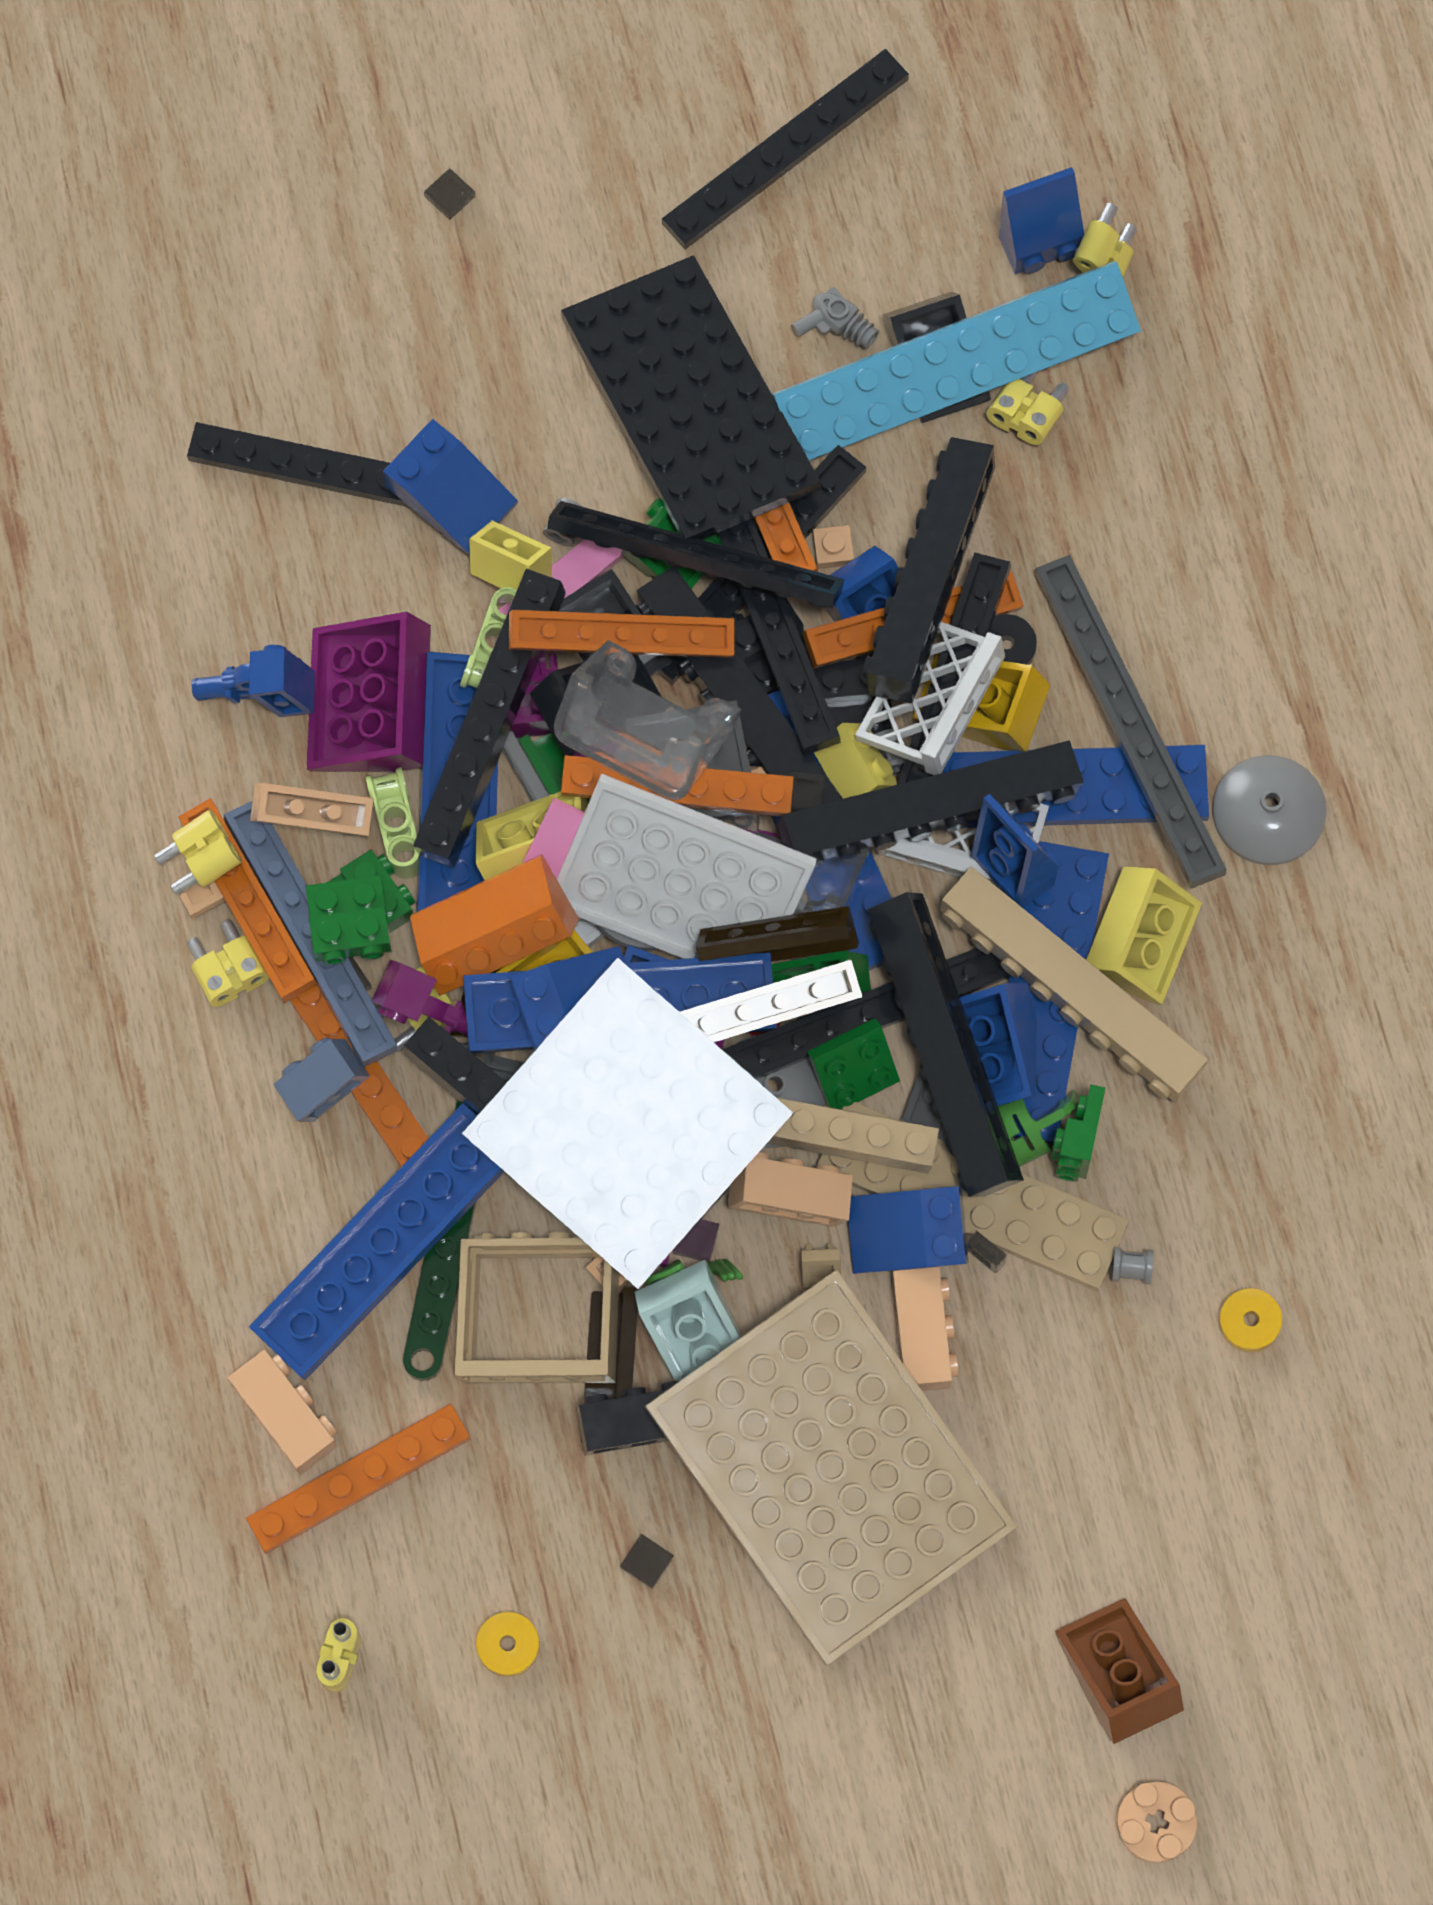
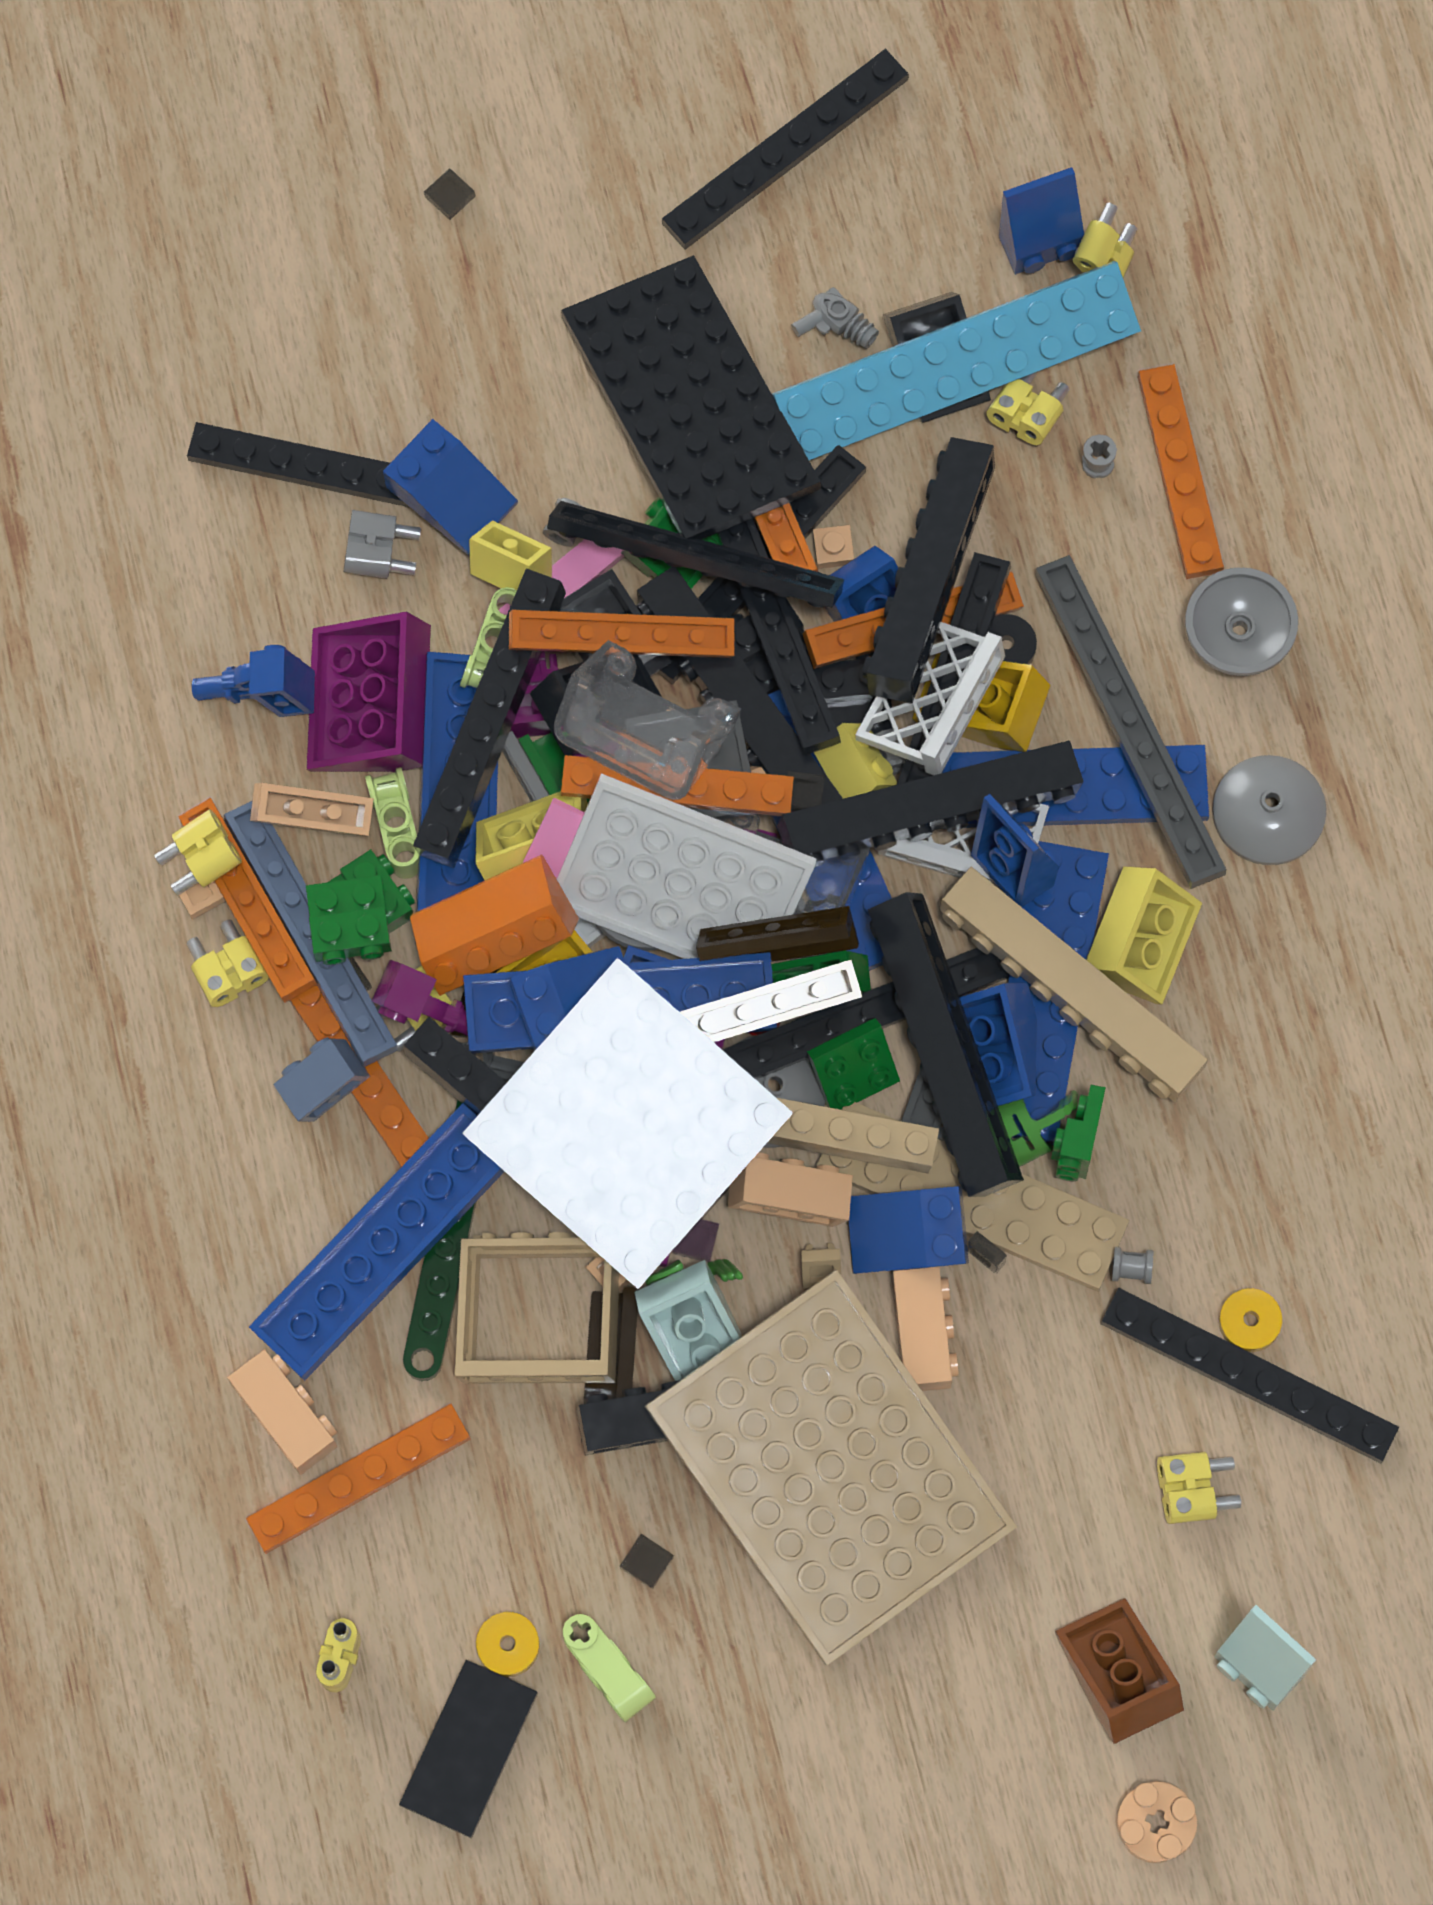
(371, 545): none -> light grey piece
(468, 1749): none -> black tile
(607, 1668): none -> yellowish green piece
(1097, 446): none -> light grey bush
(1180, 471): none -> orange plate
(1188, 1487): none -> light yellow piece
(1246, 600): none -> light grey dish
(1250, 1375): none -> black plate
(1263, 1659): none -> light aqua slope

